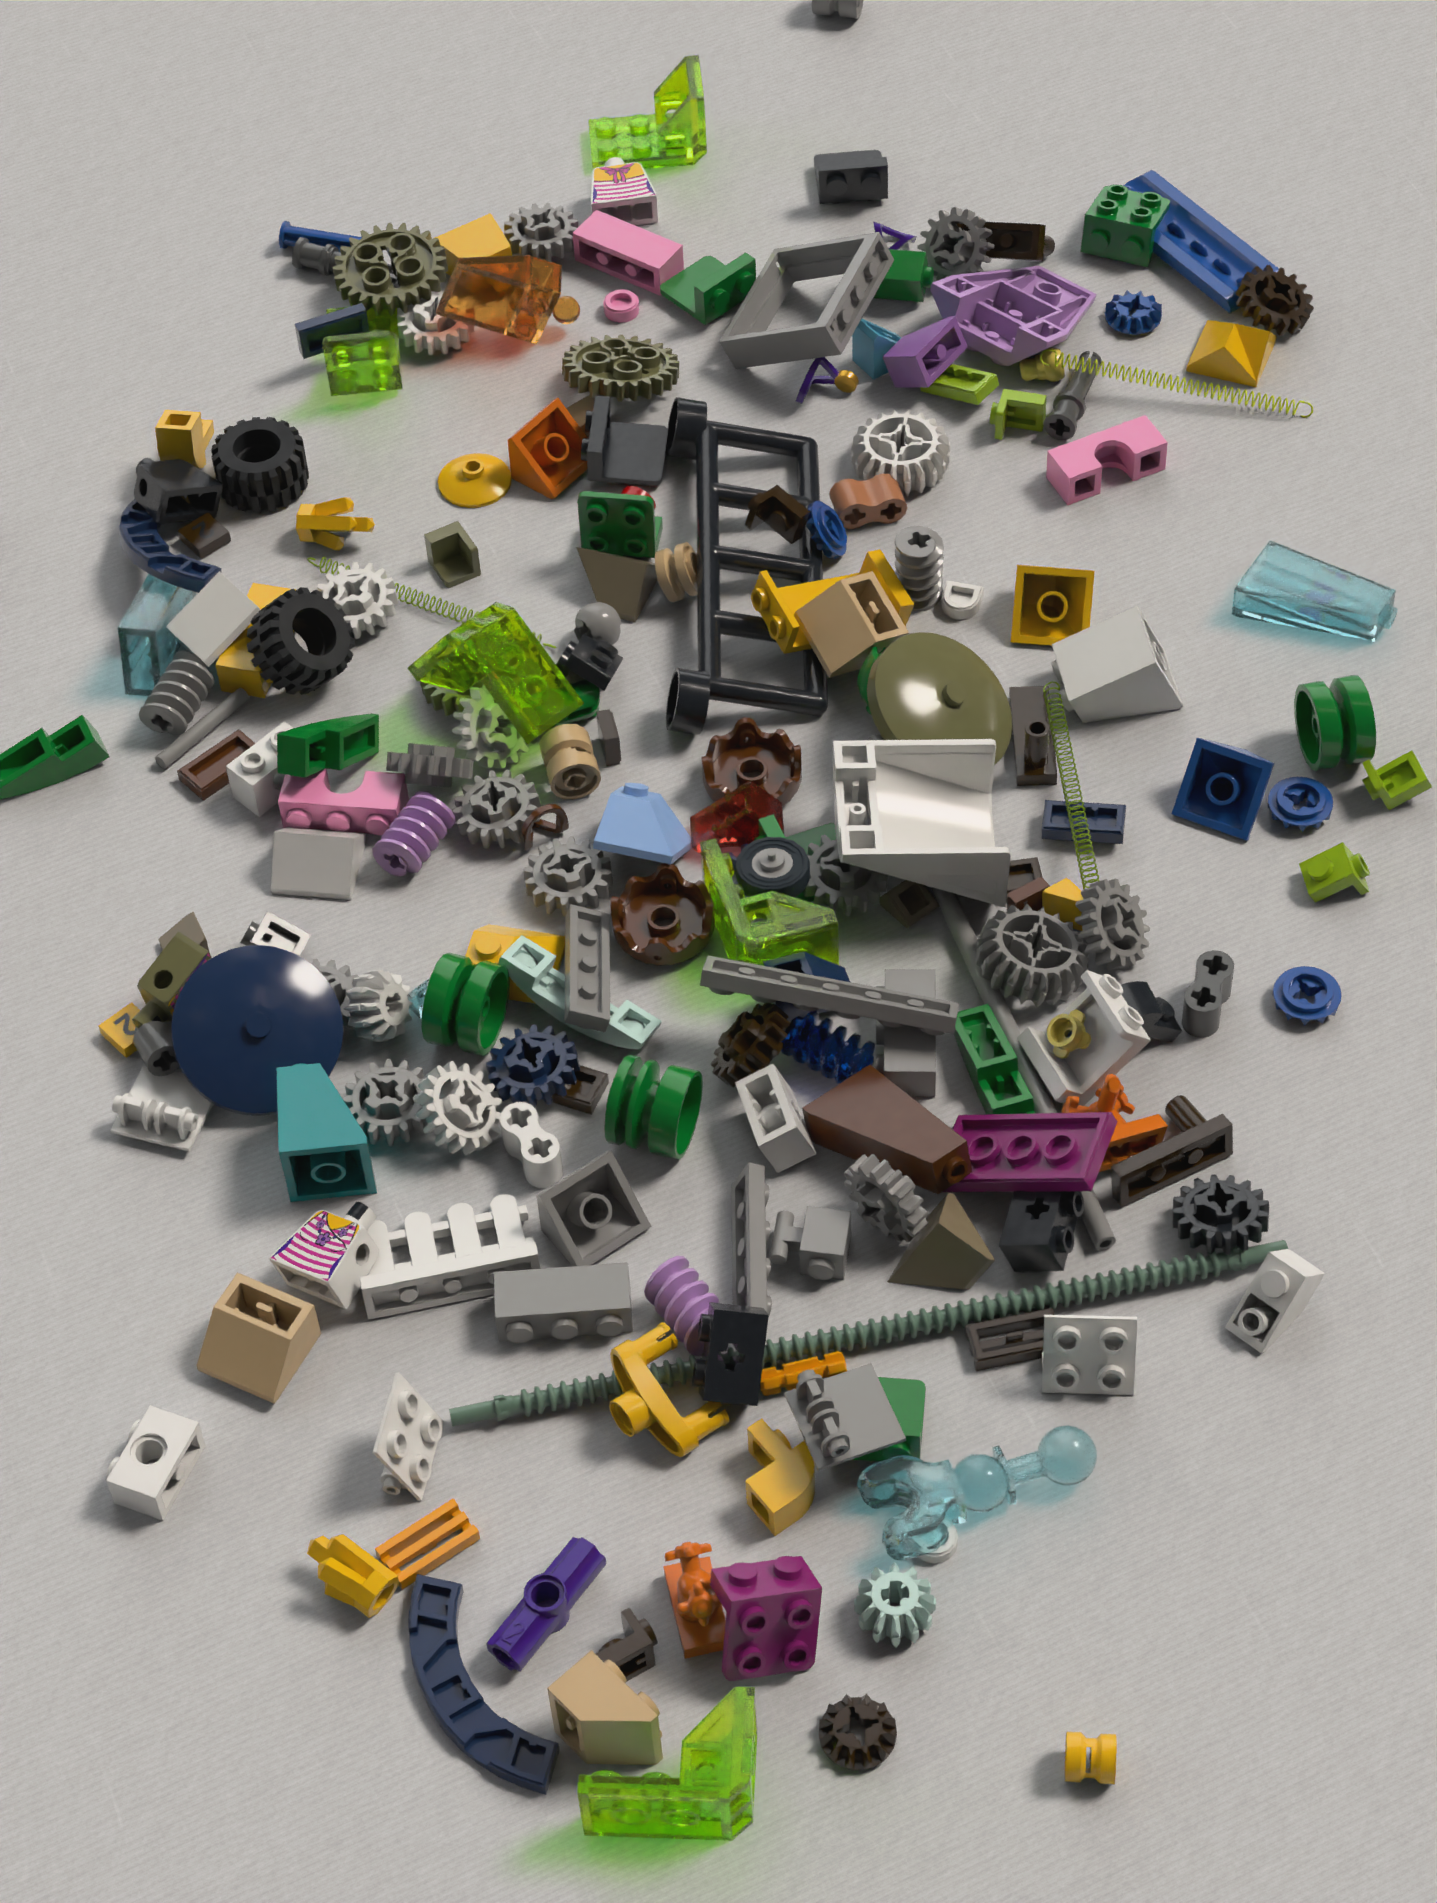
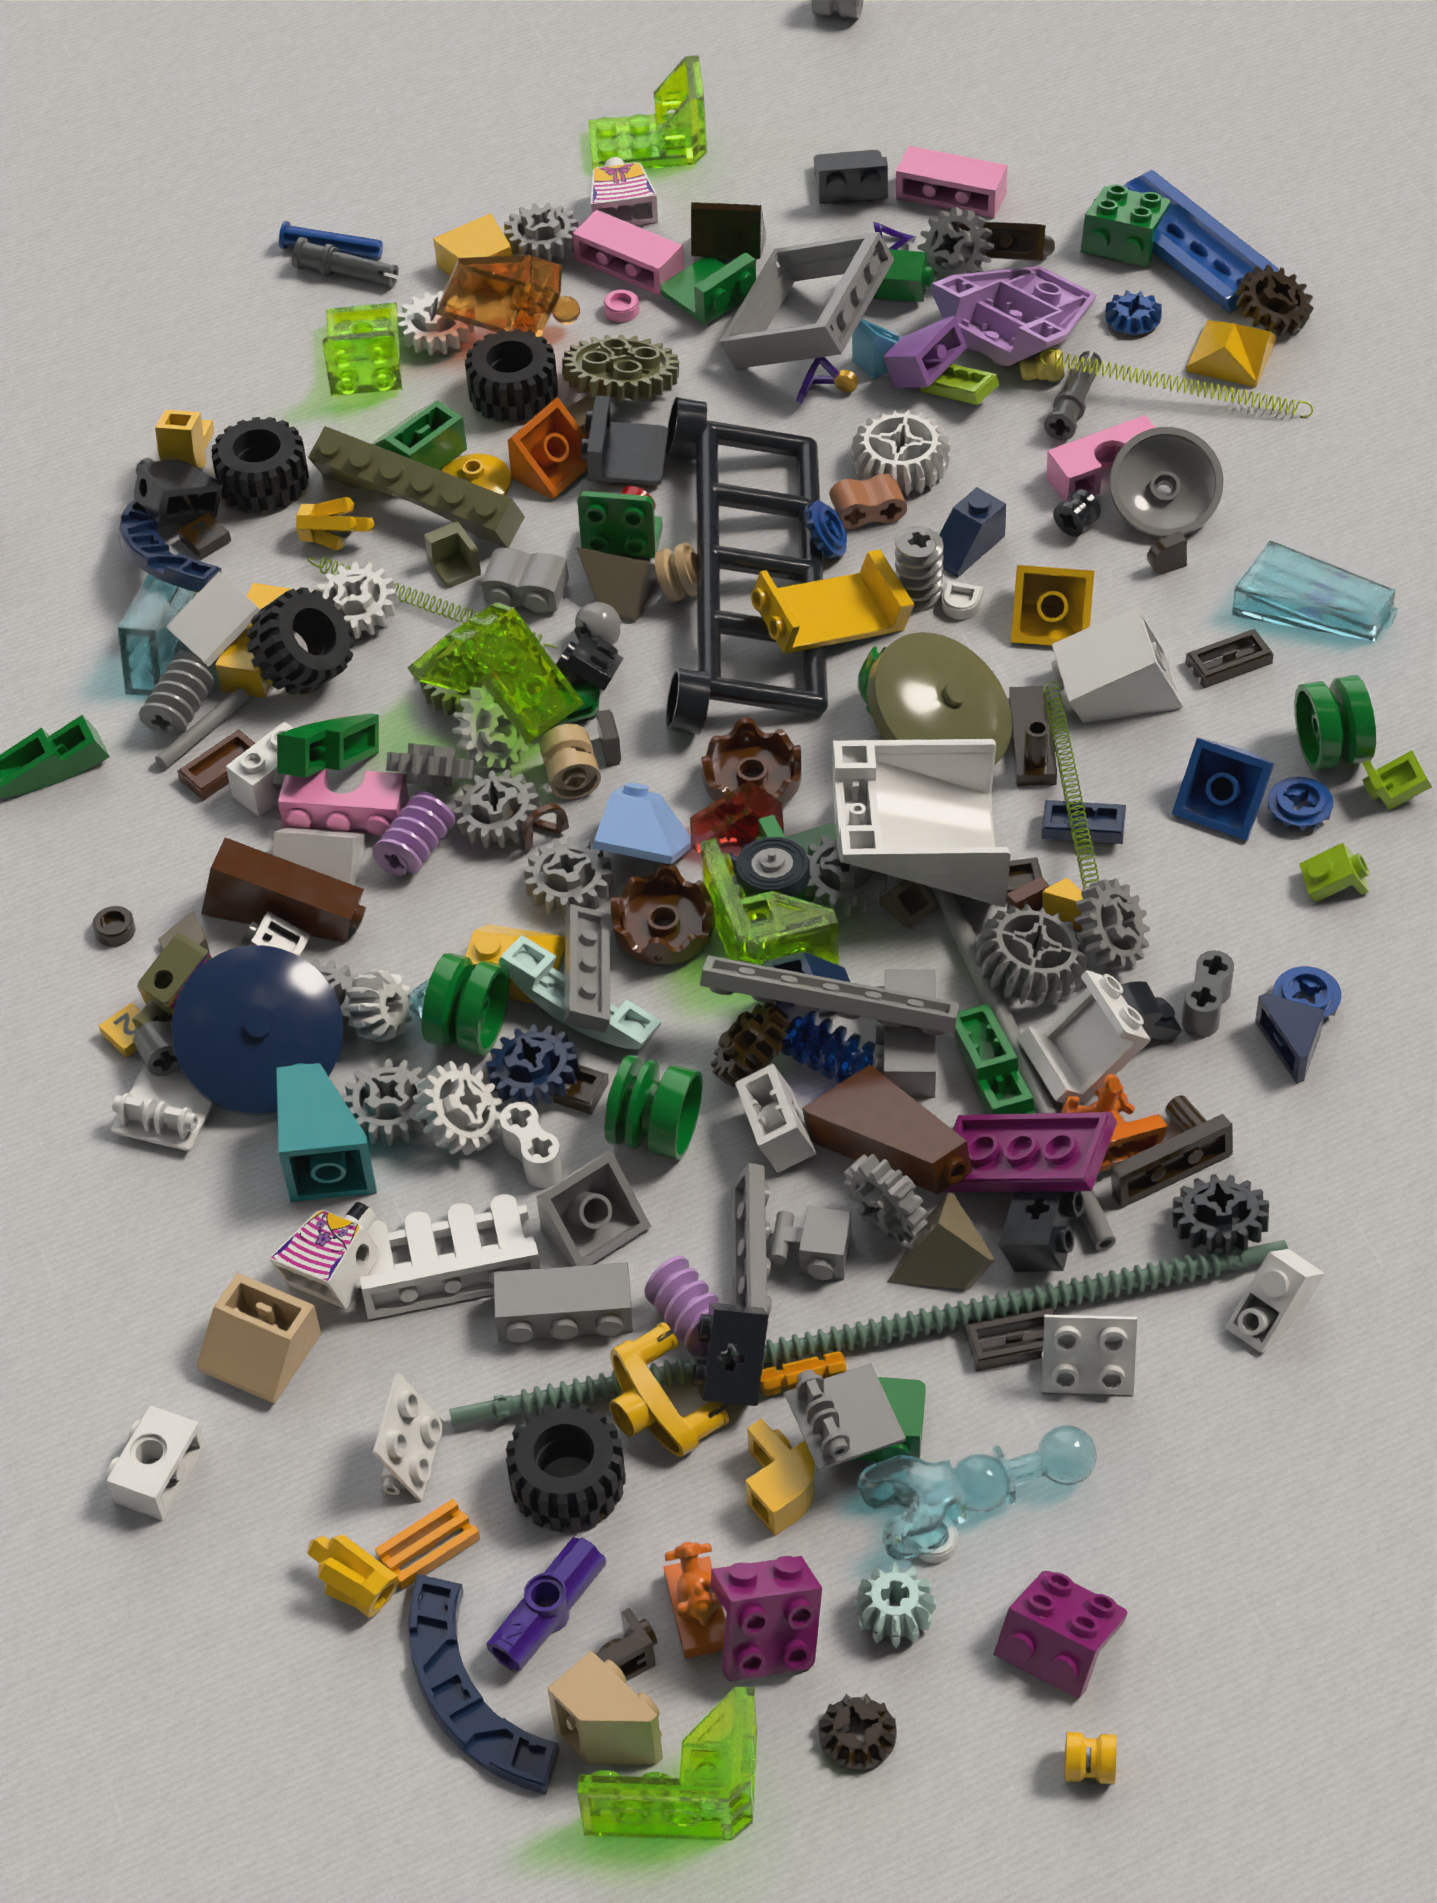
(114, 926): none -> dark brown tile
(251, 882): none -> reddish brown slope
(340, 322): plate -> none
(372, 467): none -> olive arch
(415, 260): olive gear -> none
(427, 436): none -> green slope
(511, 375): none -> black tyre
(525, 579): none -> light grey brick
(560, 1435): none -> black tyre
(727, 230): none -> dark brown slope
(779, 512): dark brown bracket -> none
(849, 622): tan slope -> none
(951, 181): none -> bright pink brick
(972, 530): none -> dark blue slope
(1019, 411): lime bracket -> none
(1058, 1631): none -> magenta bracket
(1059, 1029): light yellow plate -> none
(1077, 512): none -> black wheel
(1168, 553): none -> dark brown tile
(1171, 459): none -> light grey dish
(1233, 661): none -> dark brown tile
(1291, 1031): none -> dark blue slope

